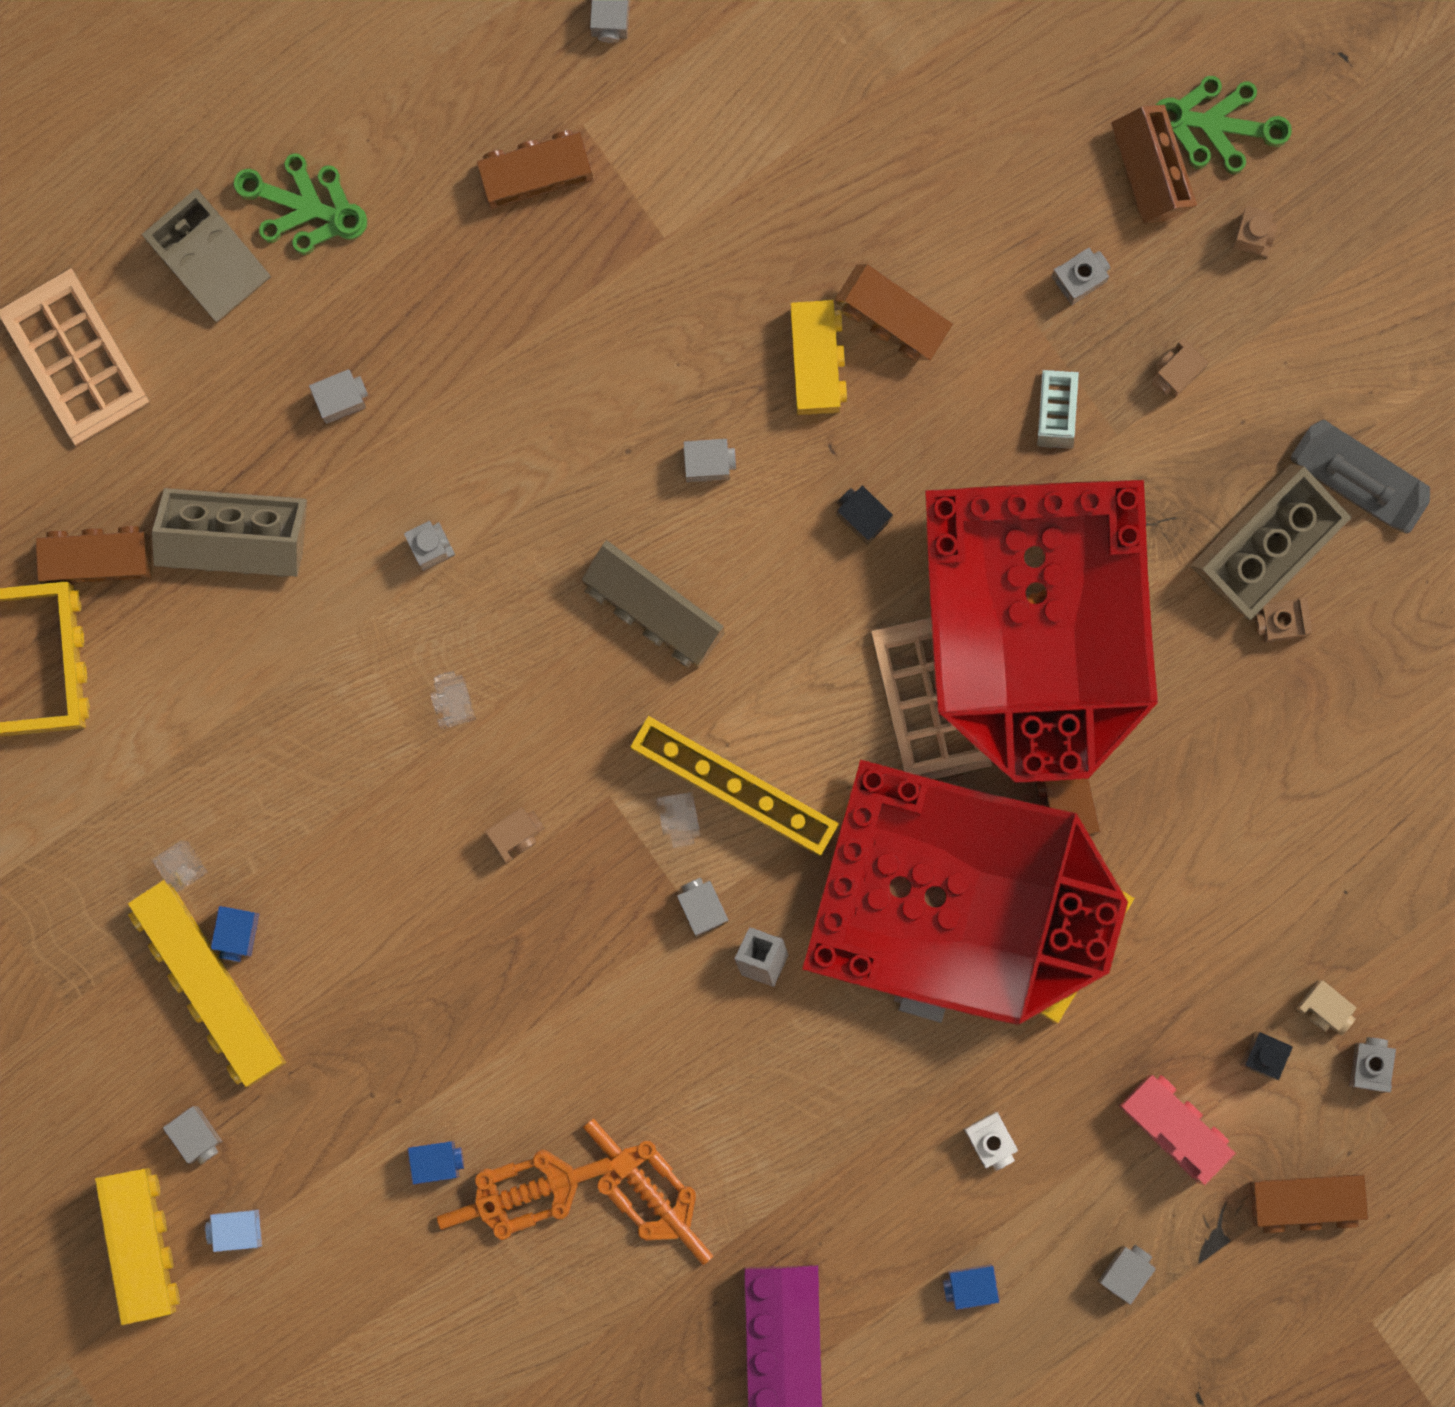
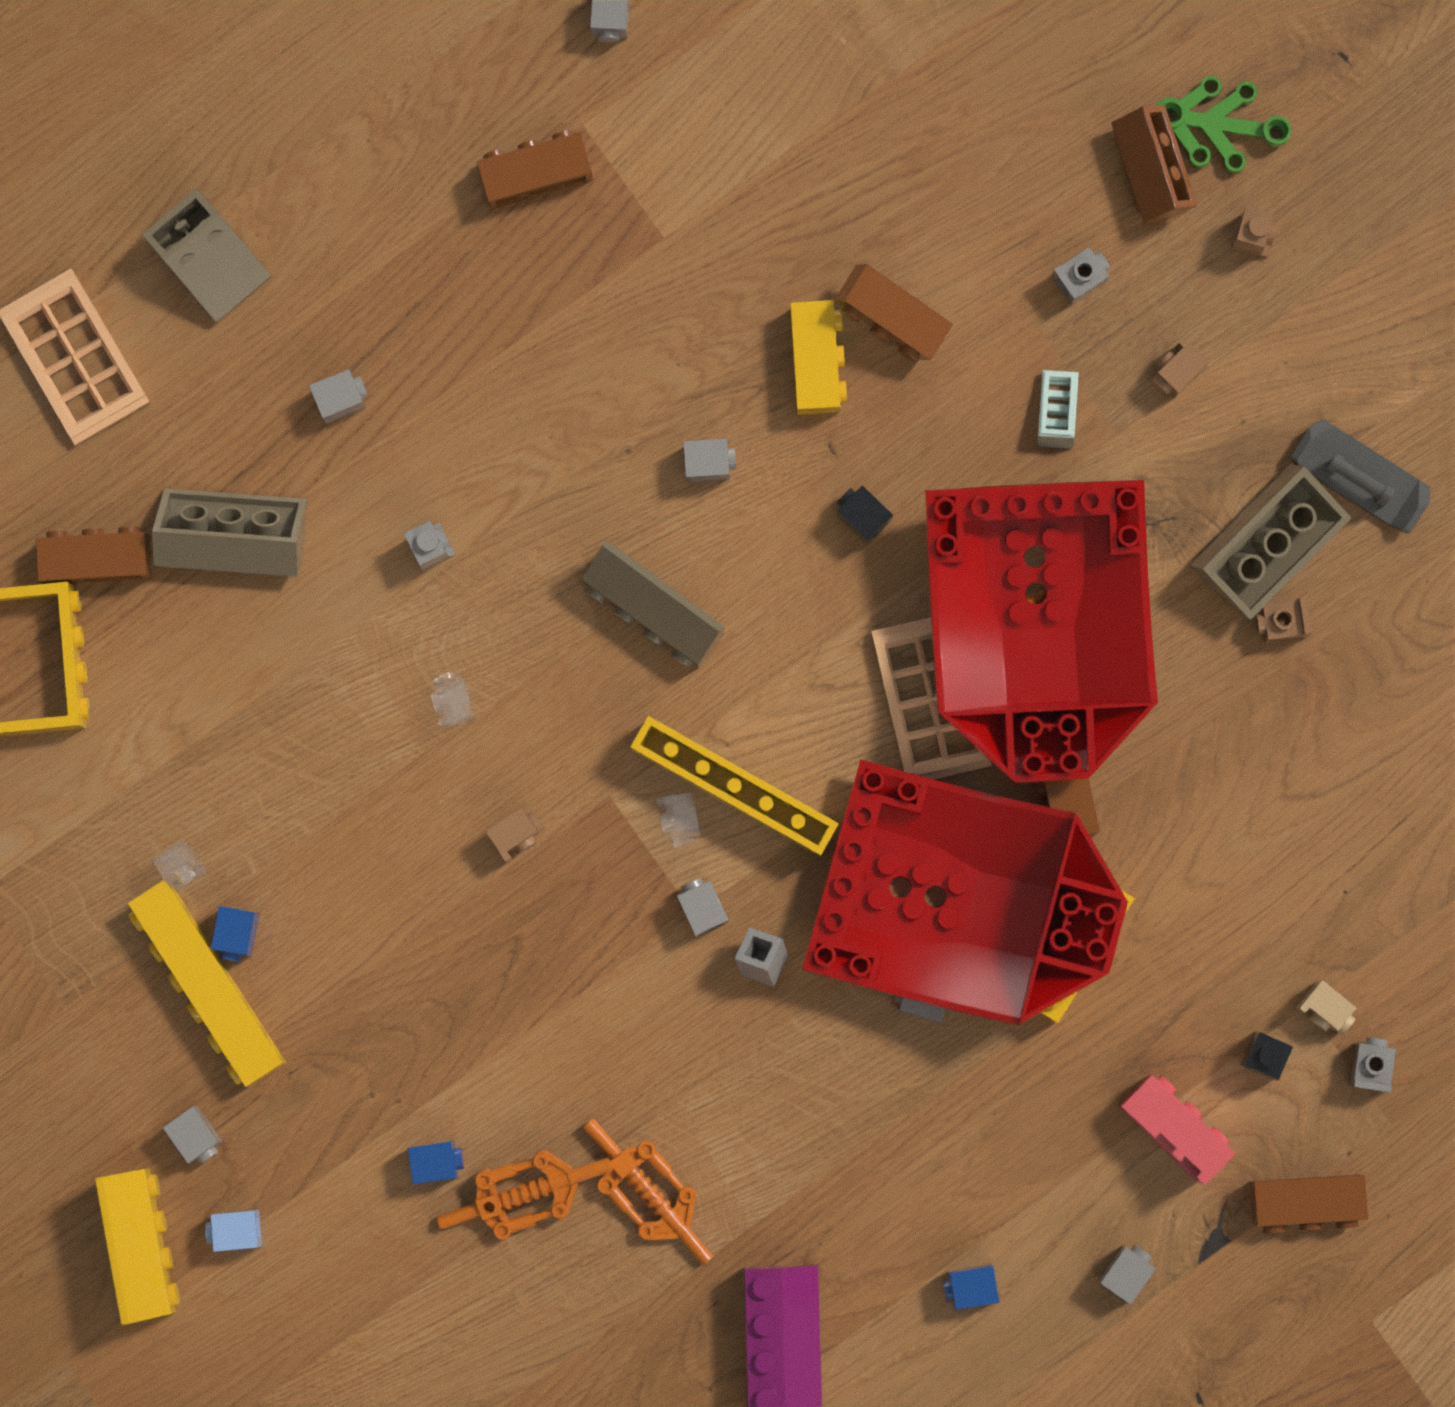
(305, 206): bright green plant -> none
(982, 1130): white brick -> none

